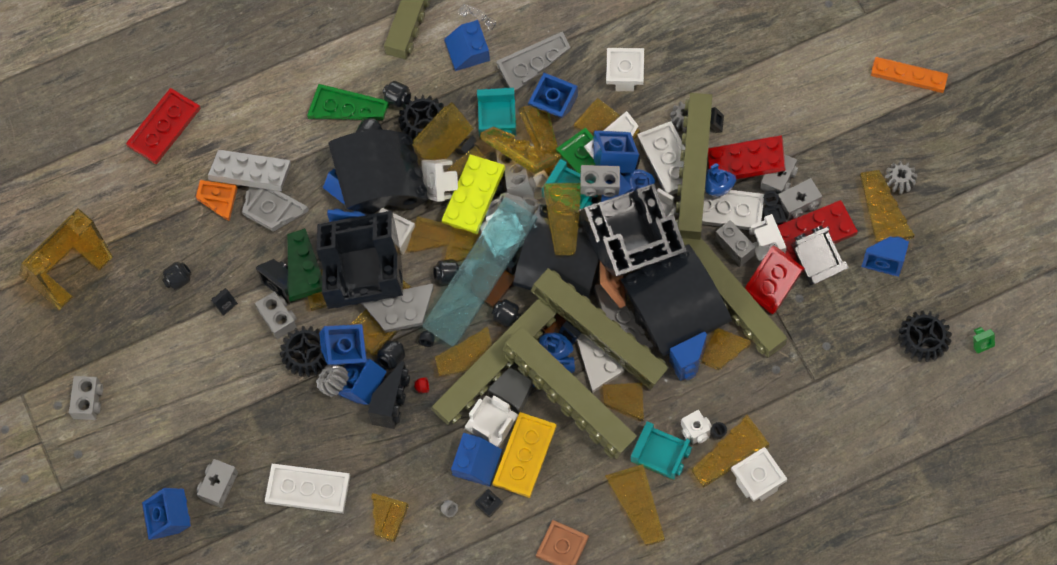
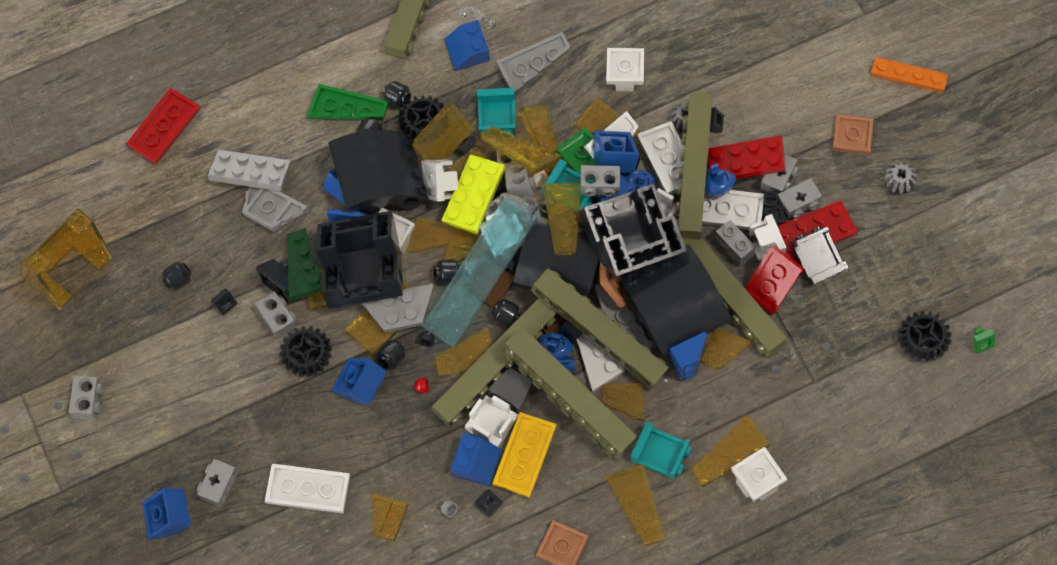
(217, 197): orange wing -> none
(332, 380): light grey gear -> none
(343, 344): blue slope -> none
(389, 397): black slope -> none
(554, 95): blue slope -> none
(696, 427): white brick -> none
(721, 430): black hinge -> none
(853, 134): none -> nougat tile
(883, 208): clear yellow wing -> none
(886, 255): blue slope -> none

